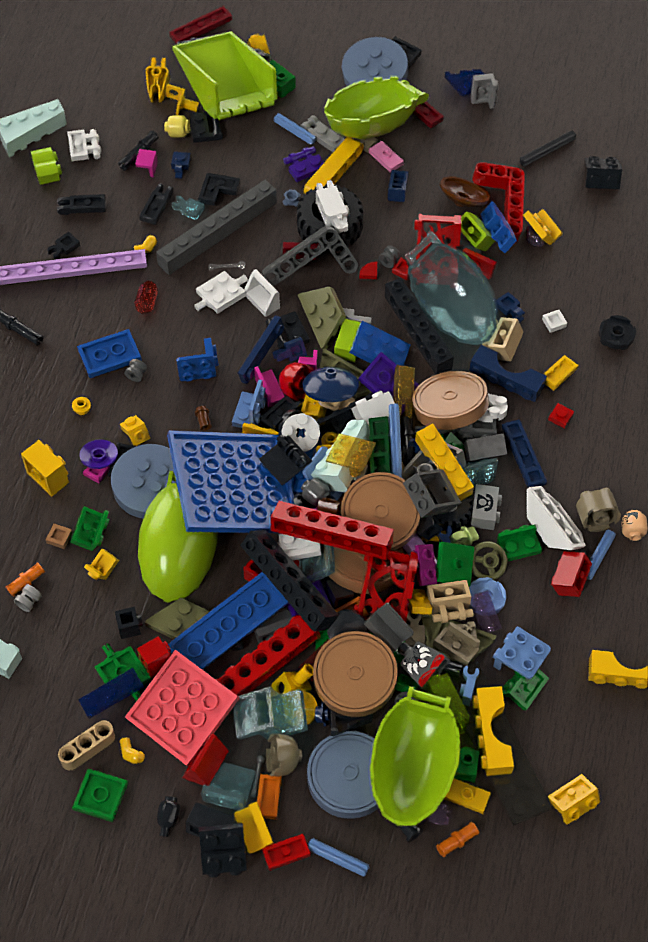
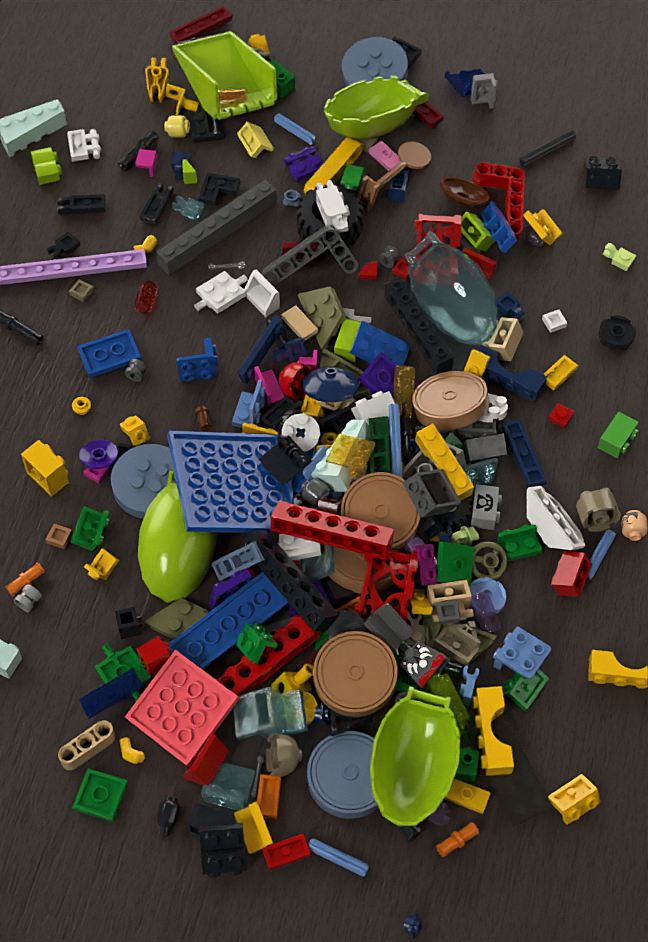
(81, 290): none -> dark tan tile
(189, 173): none -> lime slope
(224, 590): none -> dark purple plate
(230, 95): none -> clear orange pin
(237, 560): none -> sand blue slope
(254, 139): none -> light yellow panel
(254, 640): none -> green bracket
(299, 323): none -> tan tile
(323, 134): light grey plate -> none
(353, 177): none -> green slope
(411, 155): none -> medium nougat piece
(413, 925): none -> dark blue plate
(447, 612): none -> dark grey plate
(477, 363): none -> yellow plate
(618, 434): none -> bright green brick
(621, 258): none -> yellowish green plate

